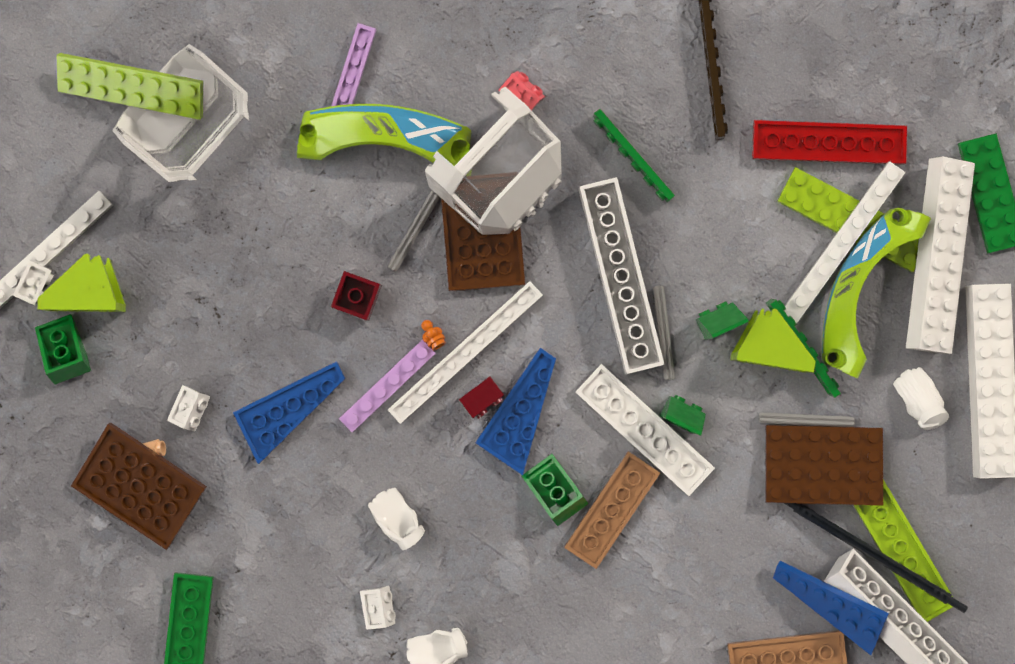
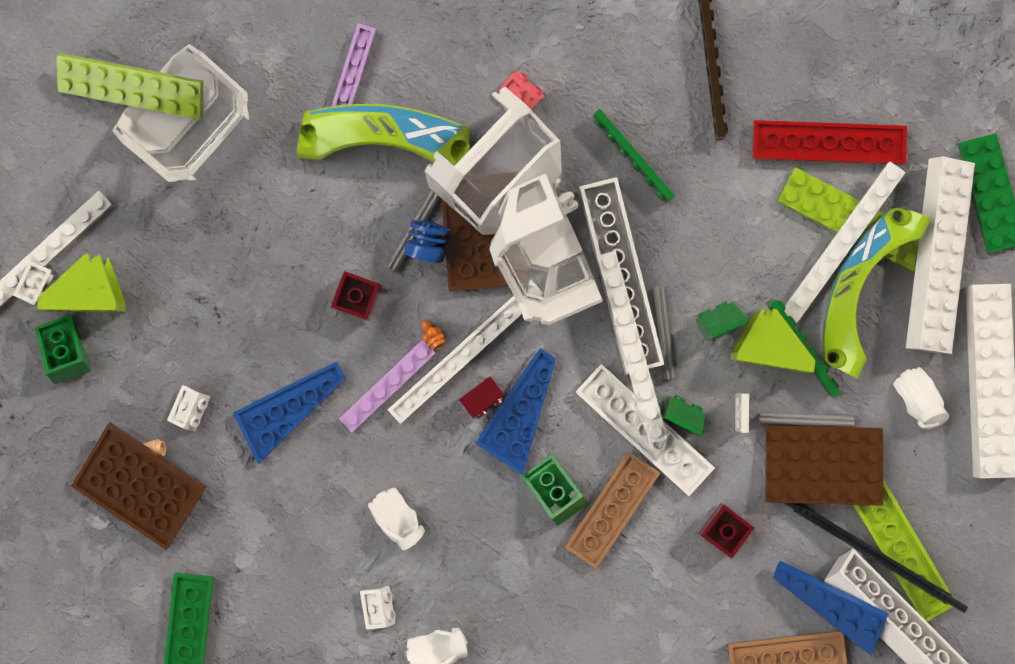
(427, 239): none -> blue wheel
(542, 254): none -> white windscreen
(632, 347): none -> white plate
(726, 530): none -> dark red brick
(742, 412): none -> white tile

